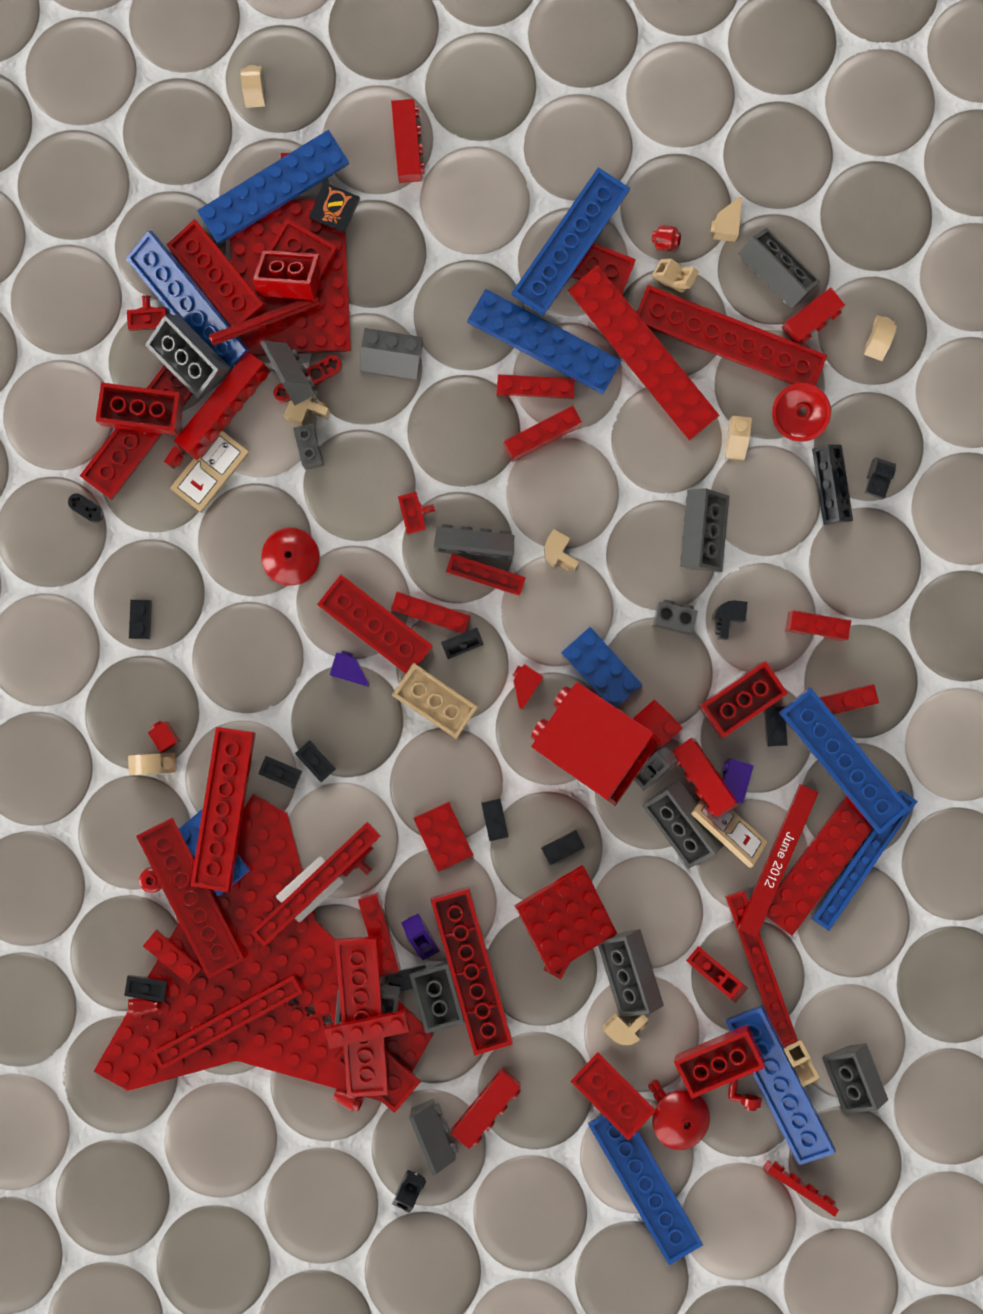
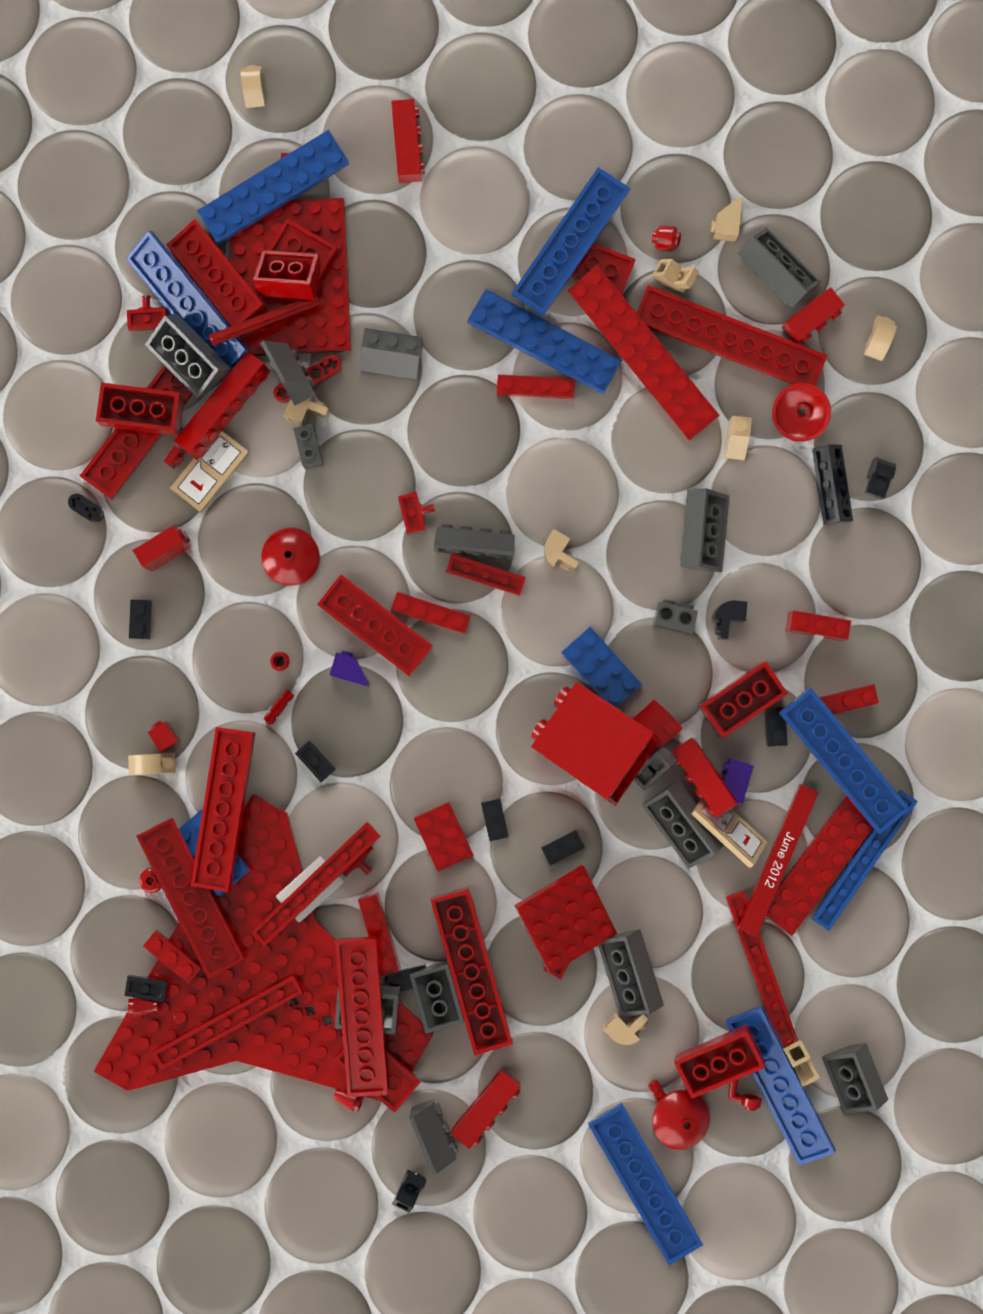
(162, 548): none -> red brick
(276, 657): none -> red cone
(278, 707): none -> red axle
(280, 772): black plate -> none
(334, 207): black tile -> none
(367, 1029): red plate -> none
(420, 936): dark purple slope -> none
(434, 700): tan tile -> none
(462, 643): black plate -> none
(525, 684): red slope -> none
(542, 433): red brick -> none
(613, 1096): red plate -> none
(717, 974): red slope -> none
(808, 1191): red plate -> none

